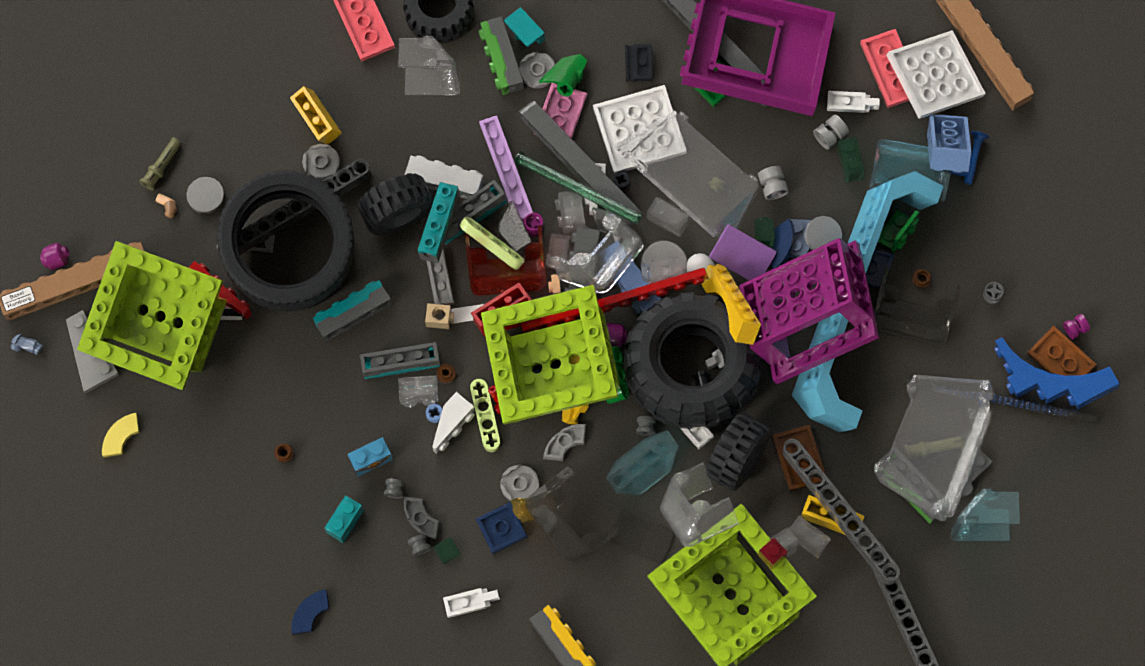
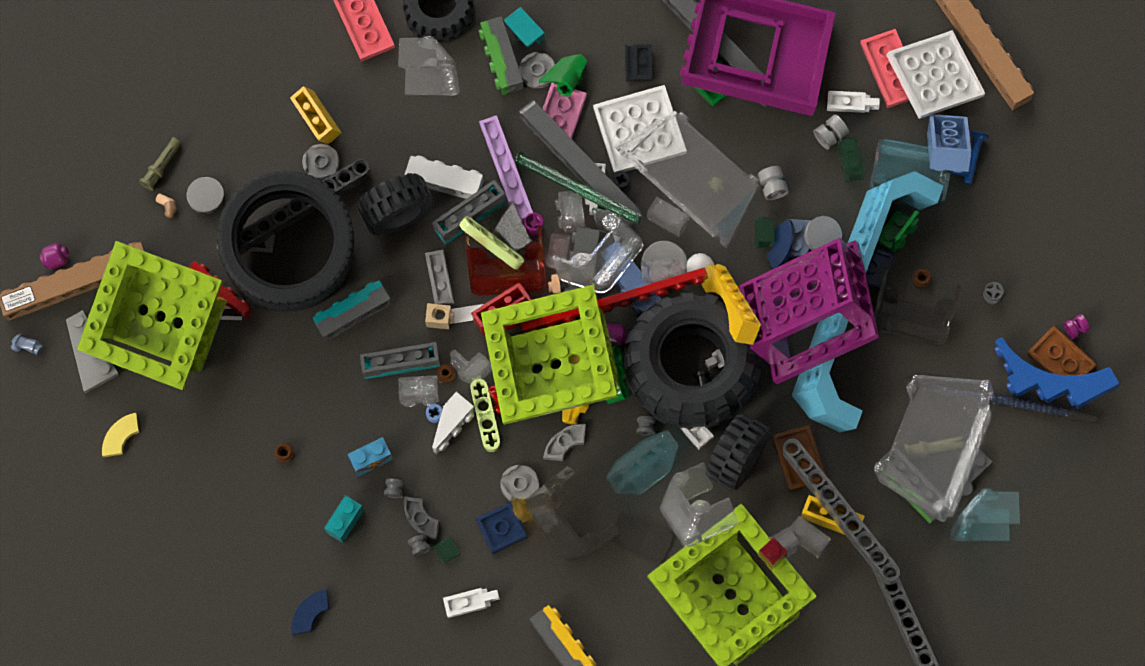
(439, 222): teal piece -> none
(477, 368): none -> clear brick
(742, 253): medium lavender tile -> none

